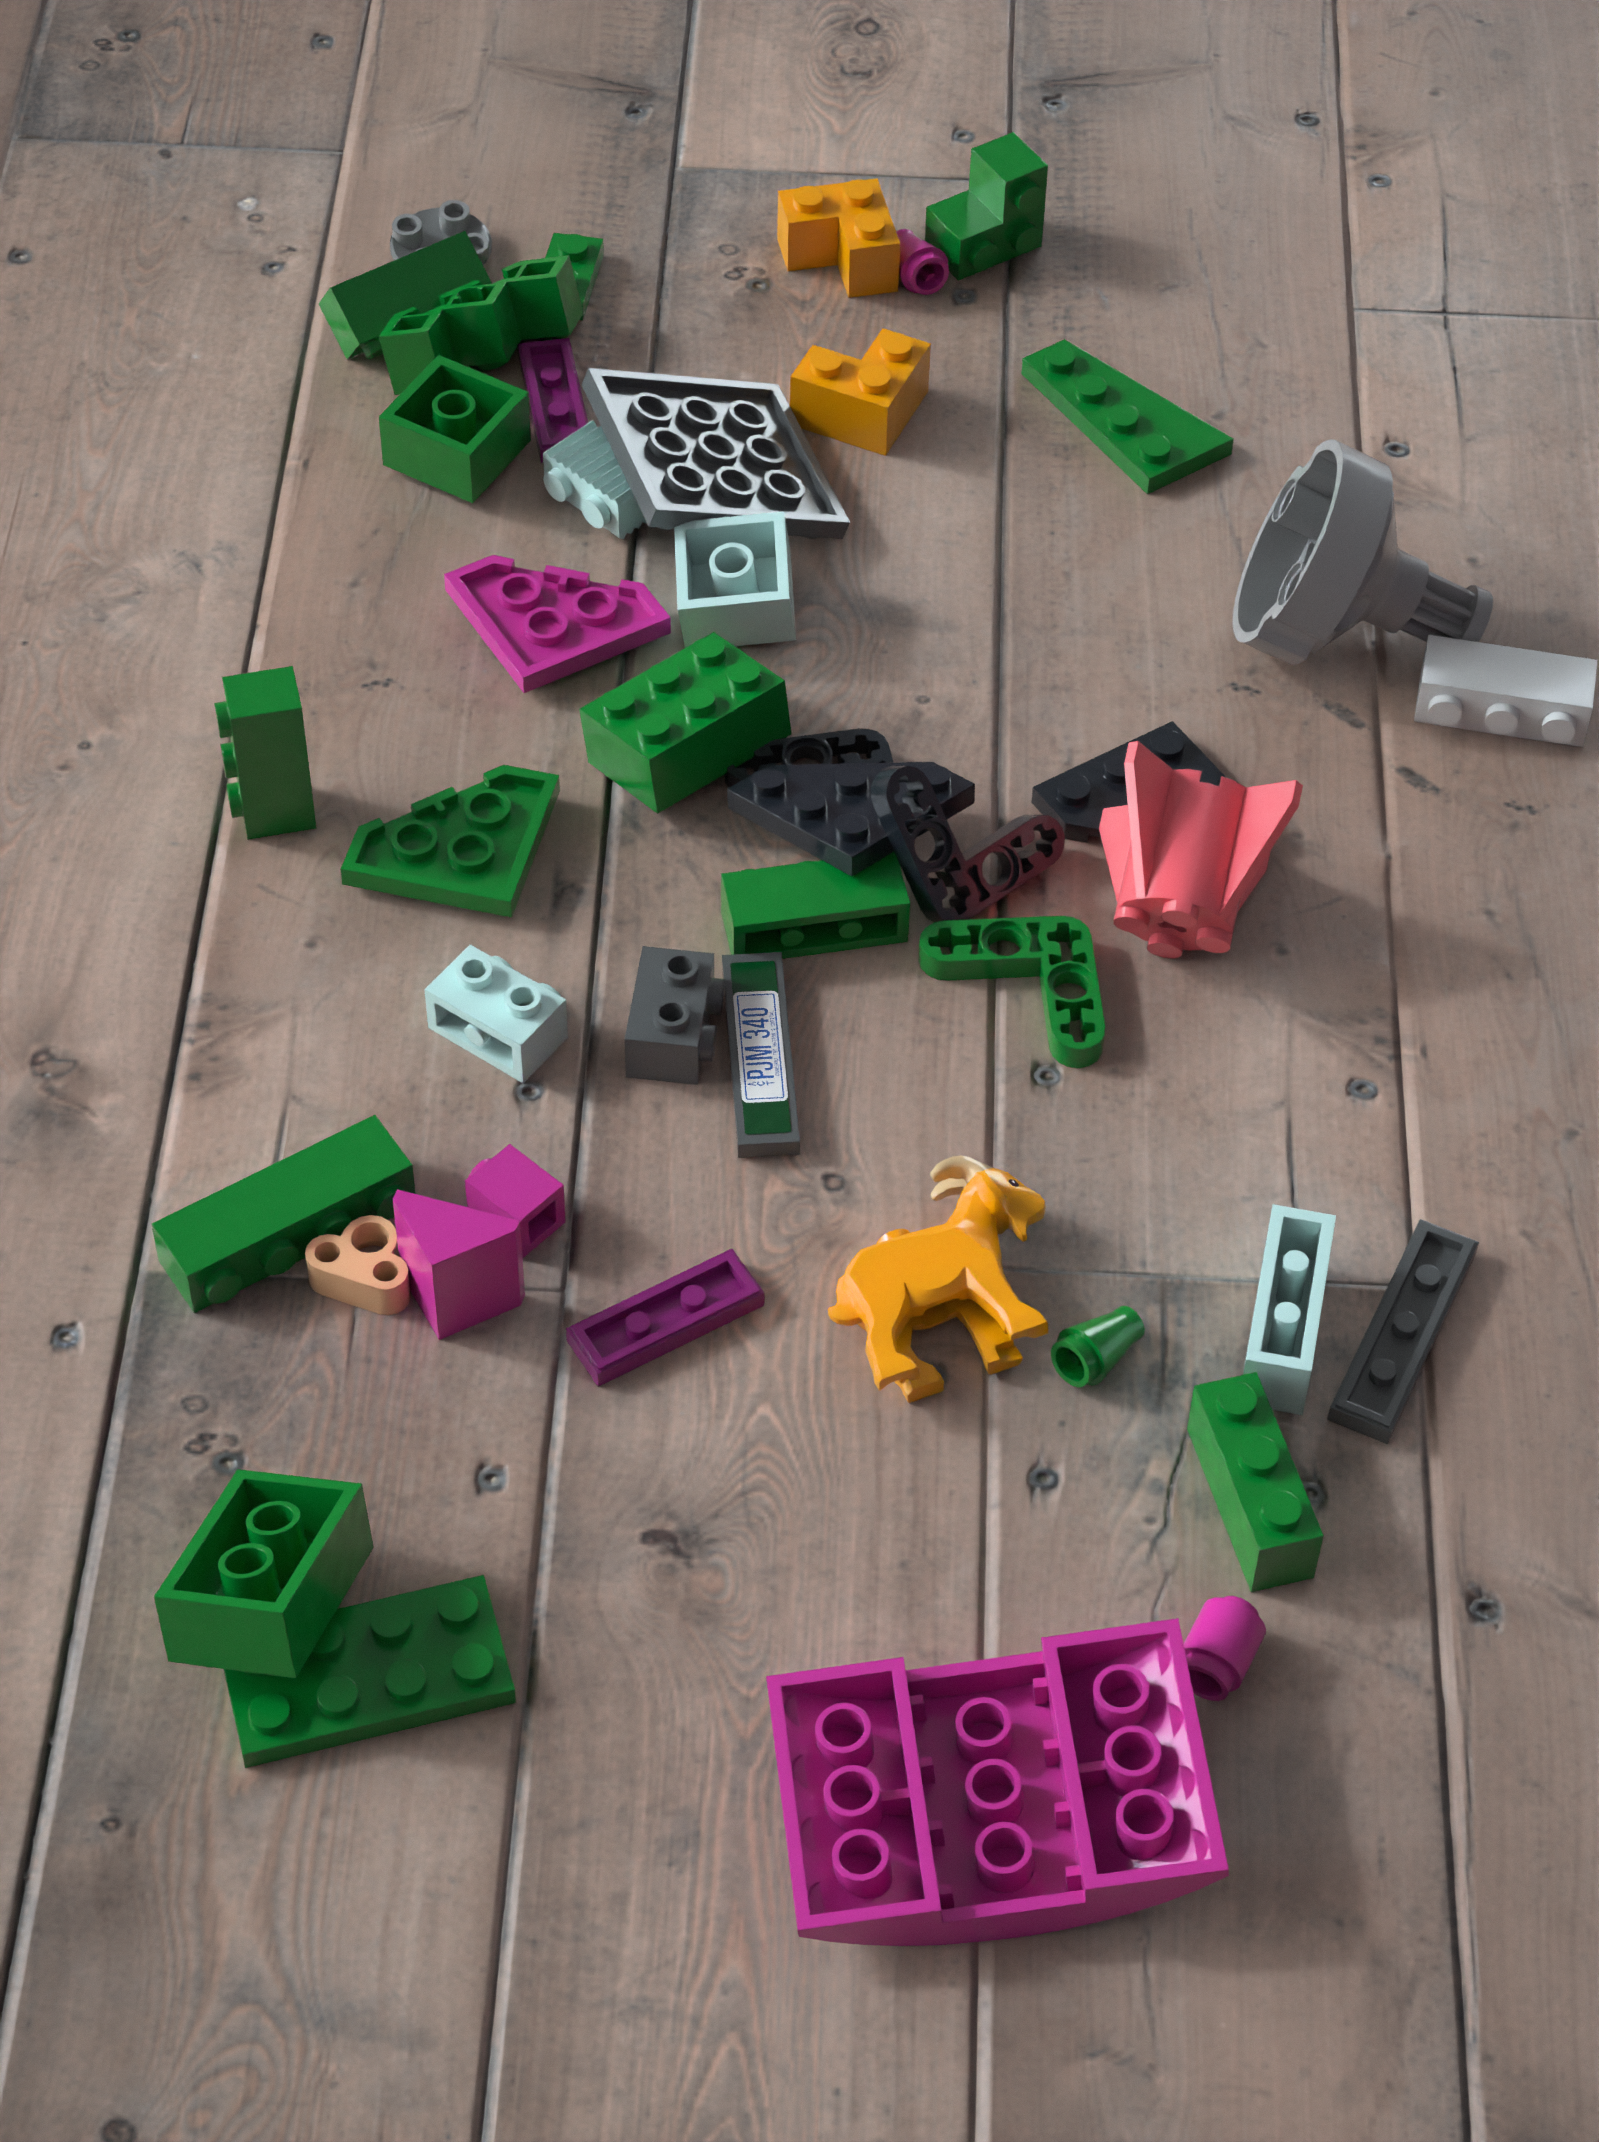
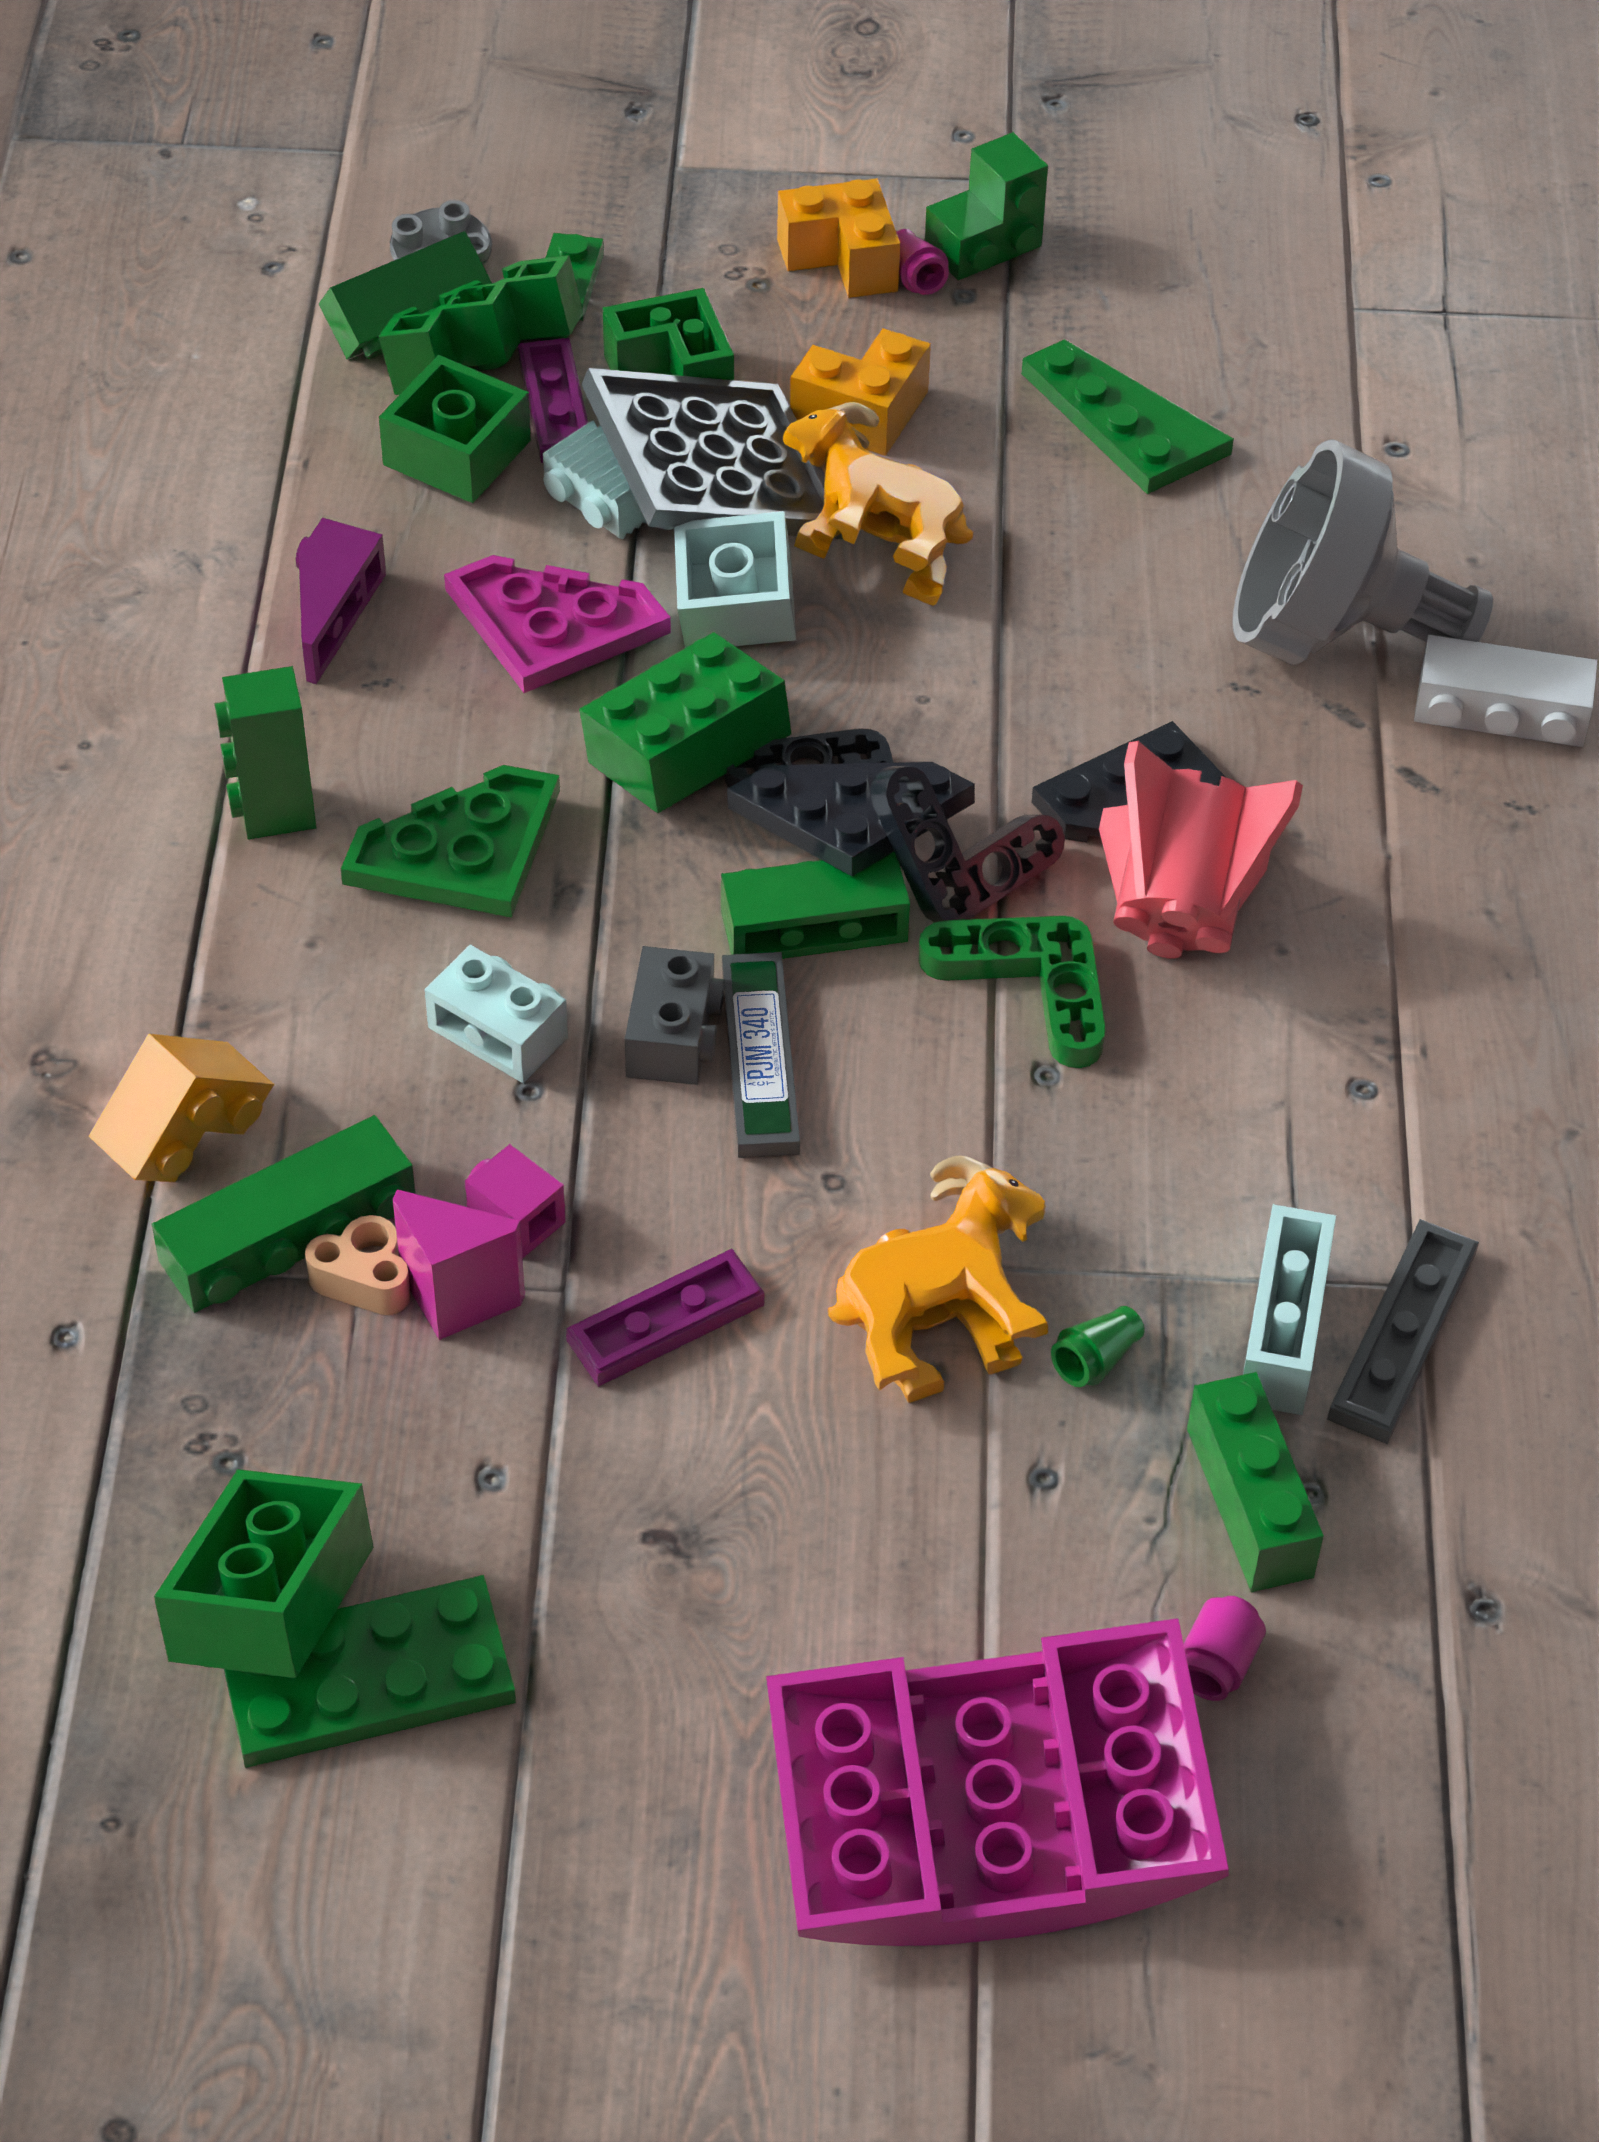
(172, 1098): none -> light orange brick
(337, 578): none -> magenta slope
(668, 337): none -> green brick
(879, 497): none -> light orange animal

